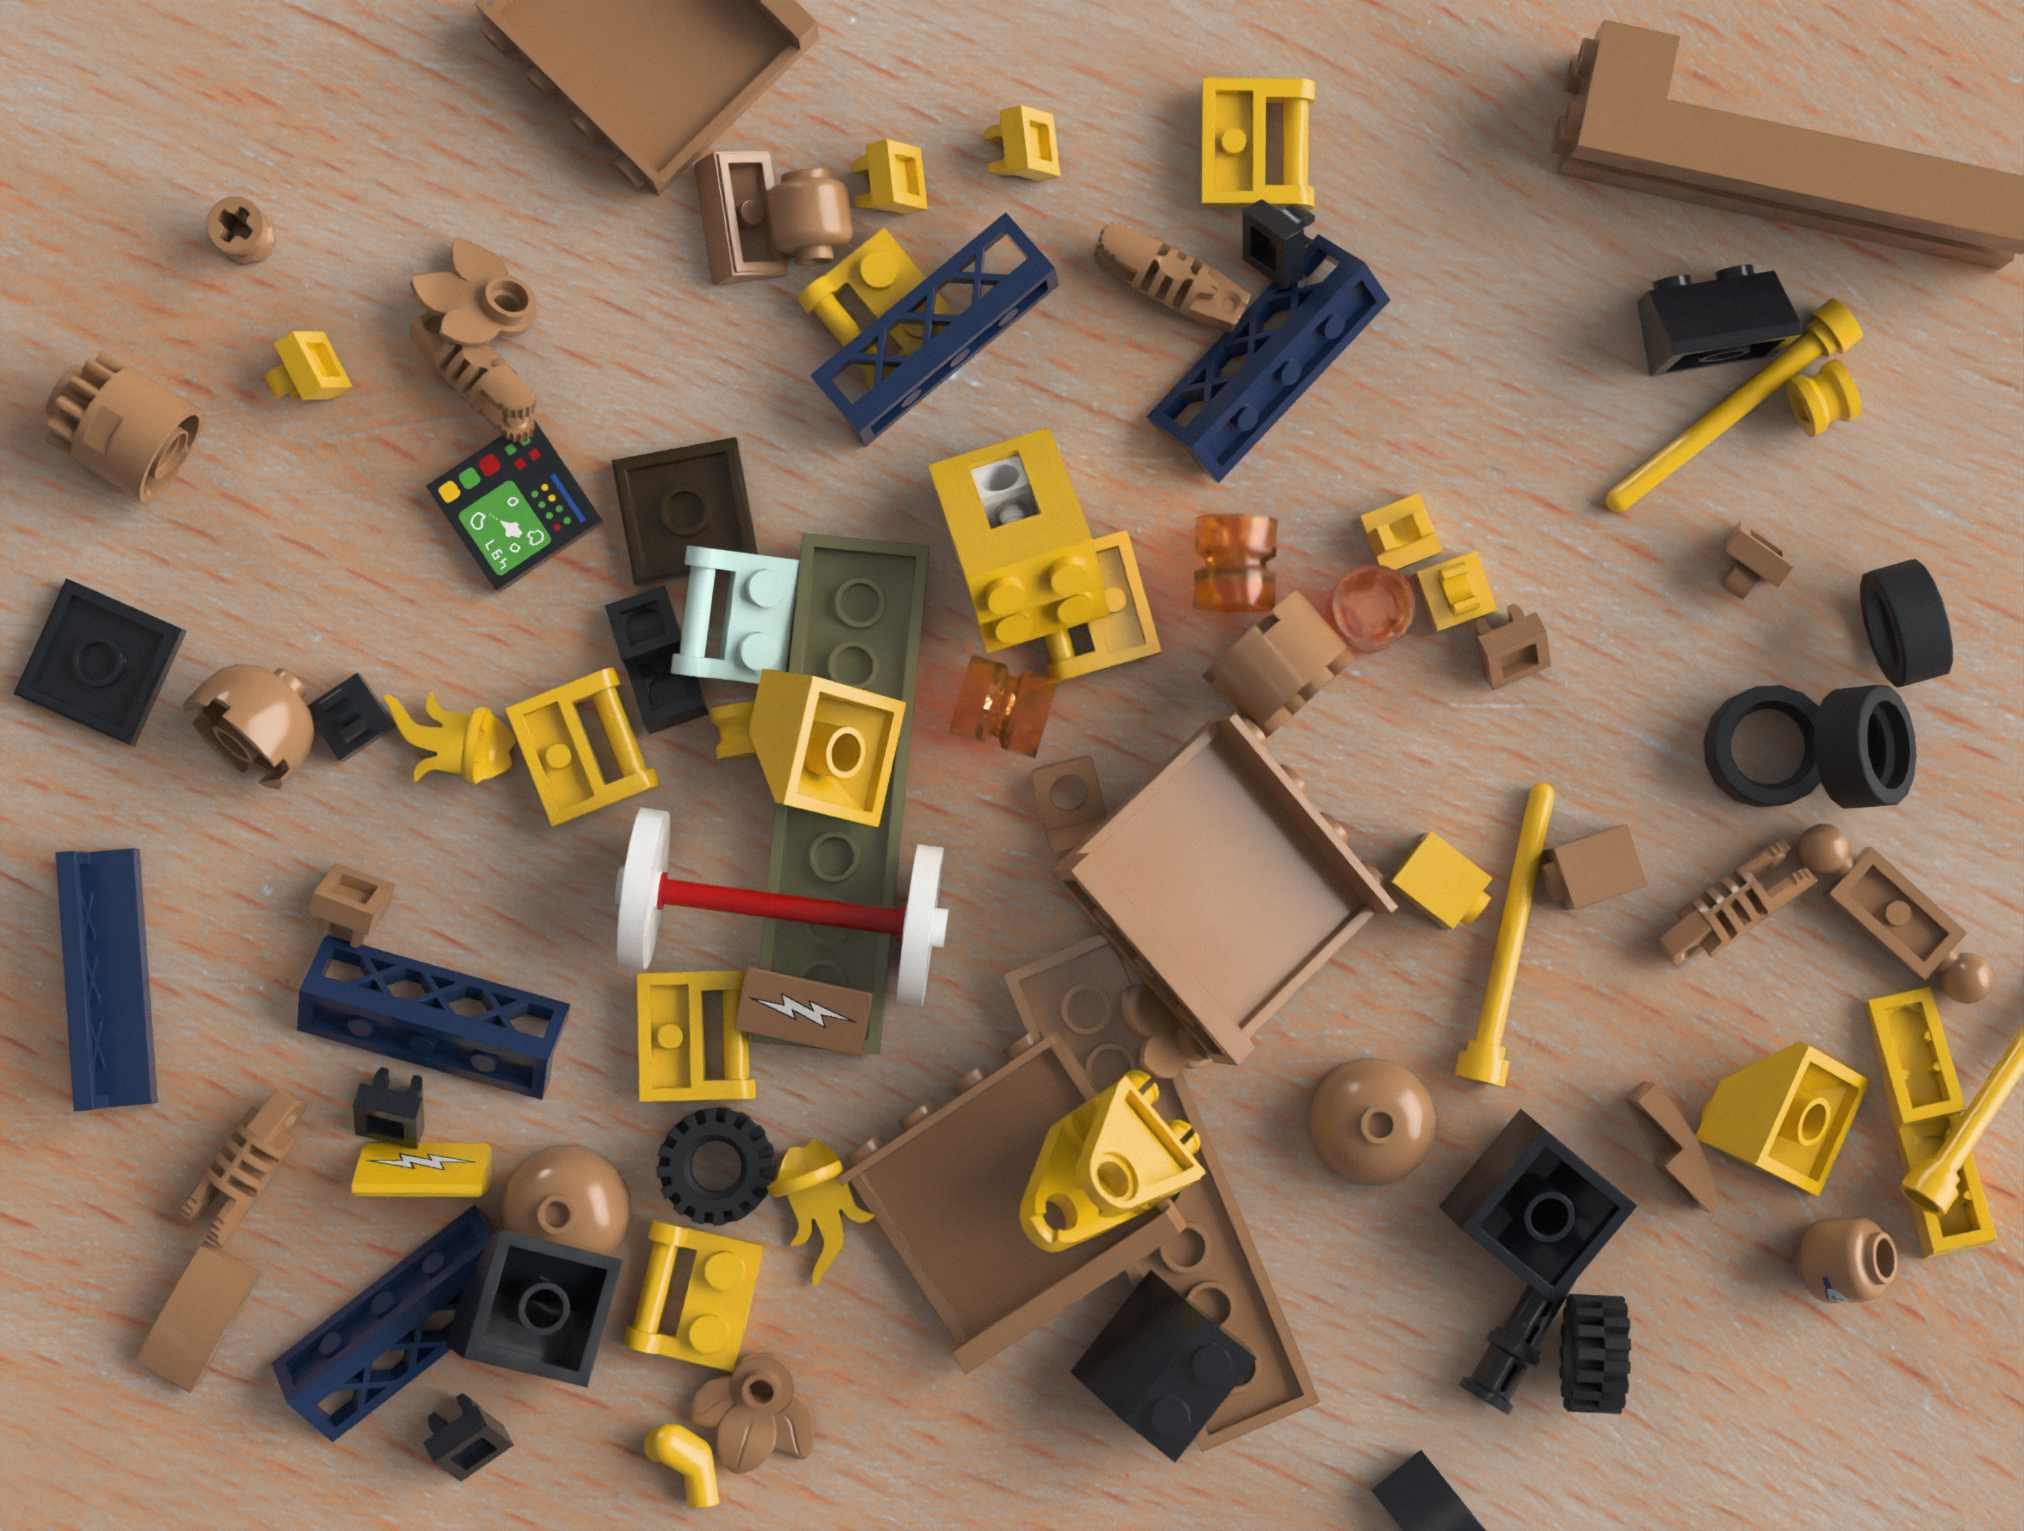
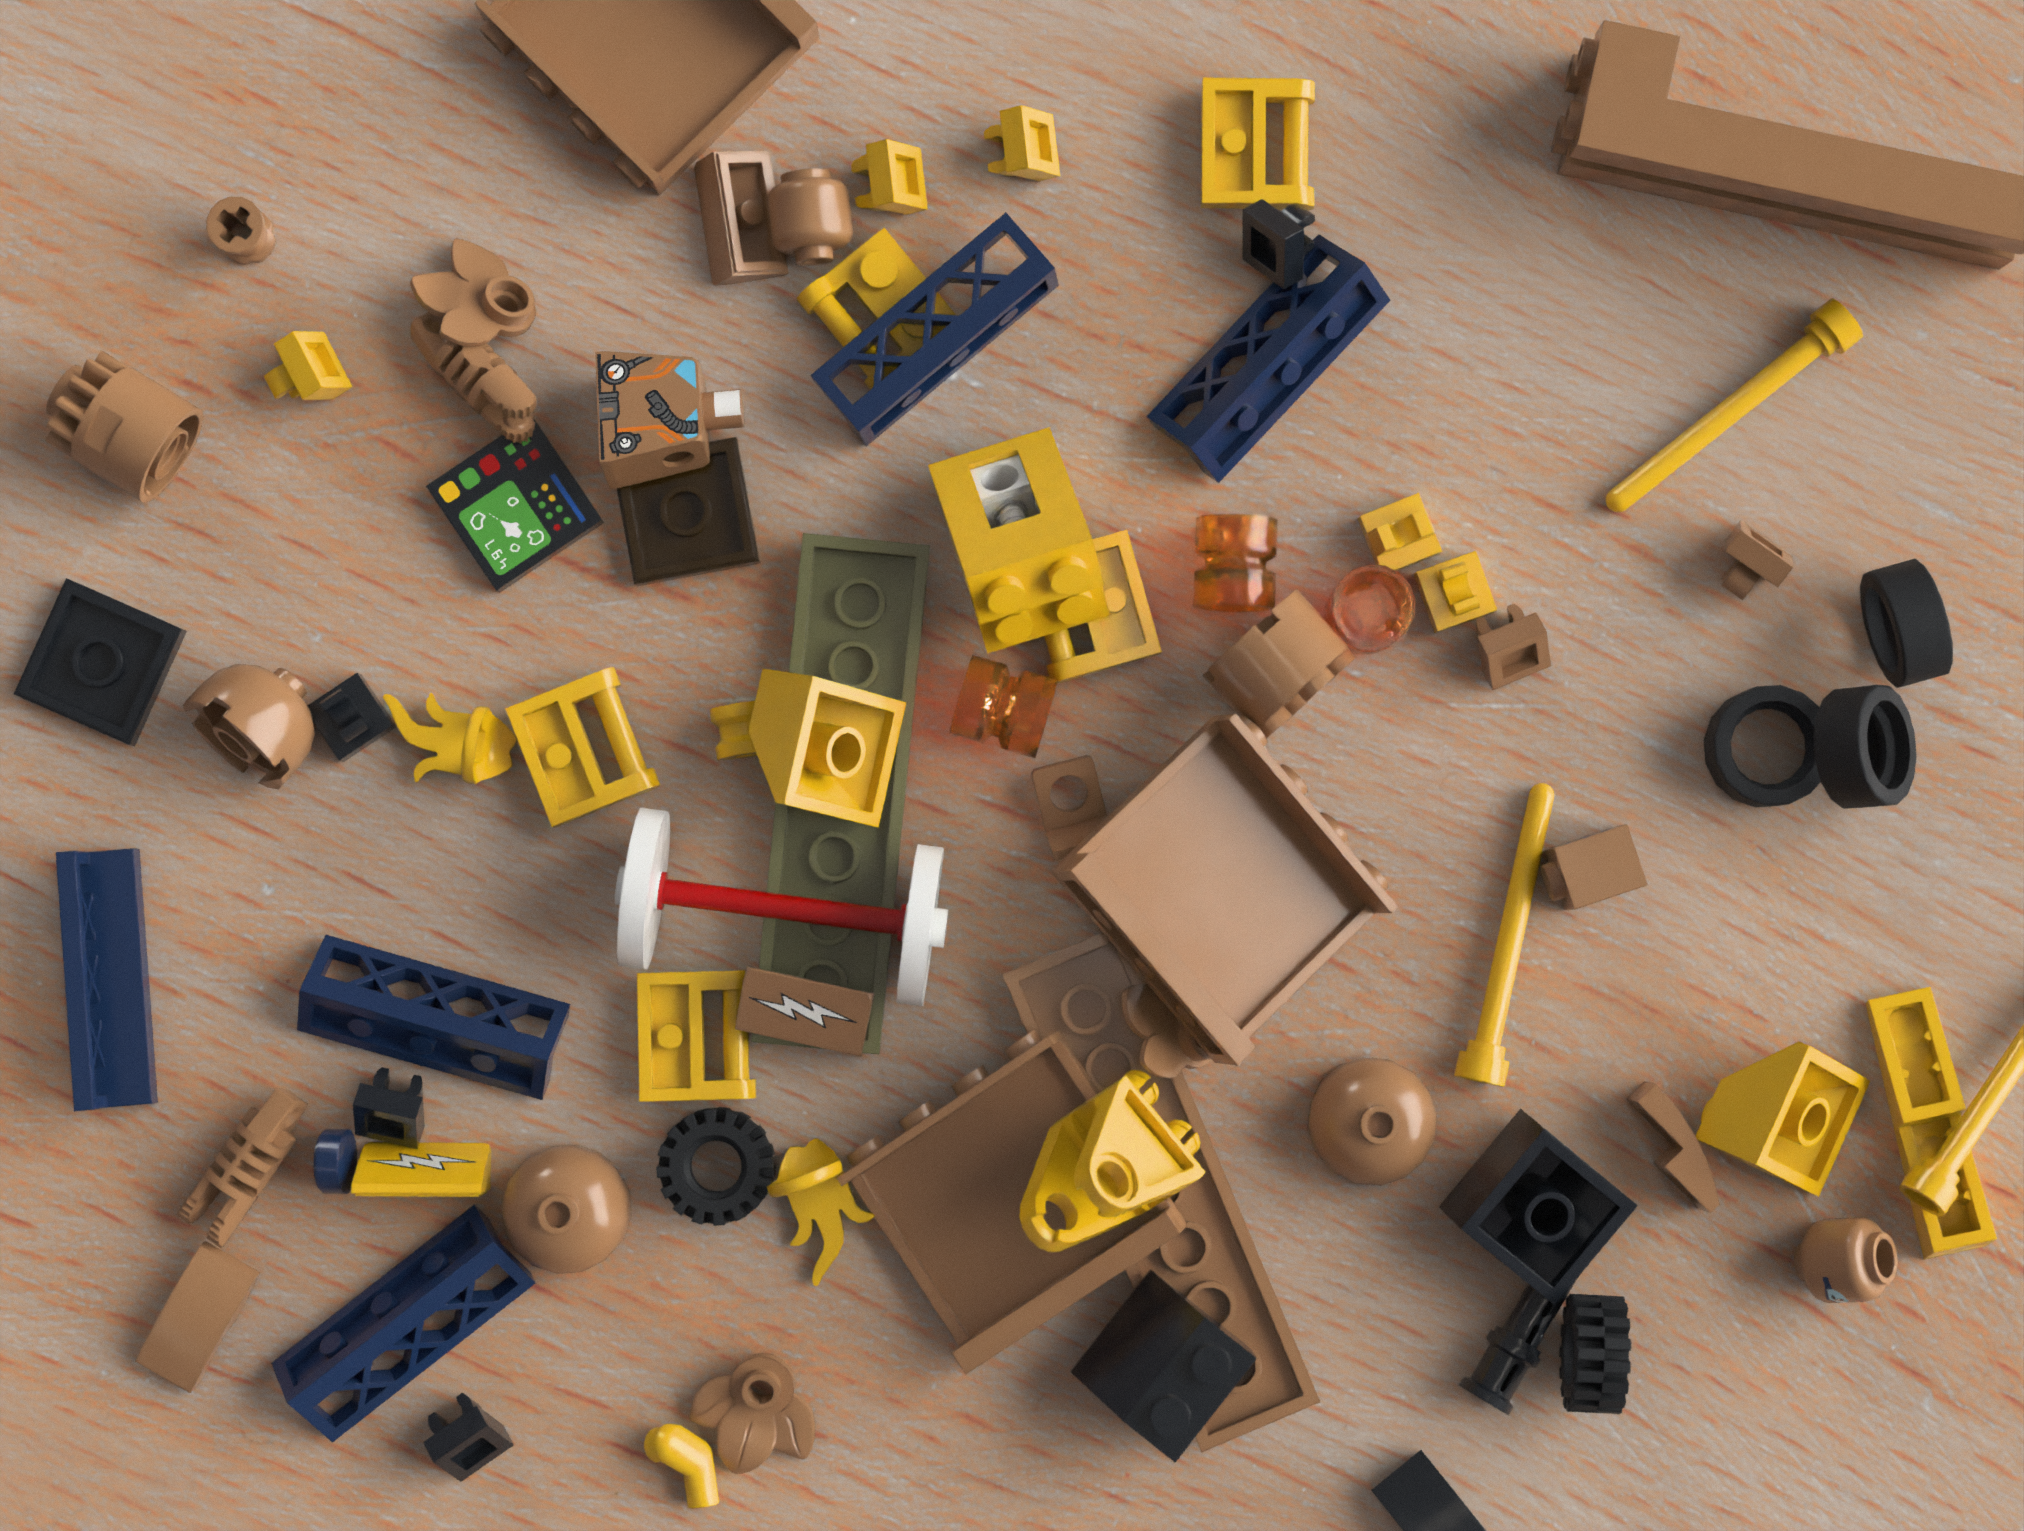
(335, 1161): none -> dark blue tile
(350, 901): medium nougat tile -> none
(535, 1307): black slope -> none
(646, 641): black slope -> none
(657, 416): none -> medium nougat torso
(715, 1299): yellow plate -> none
(754, 620): light aqua plate -> none
(1171, 277): medium nougat hinge -> none
(1441, 882): yellow brick -> none
(1716, 320): black slope -> none
(1733, 906): medium nougat hinge -> none
(1823, 398): yellow wheel -> none
(1895, 913): medium nougat plate -> none

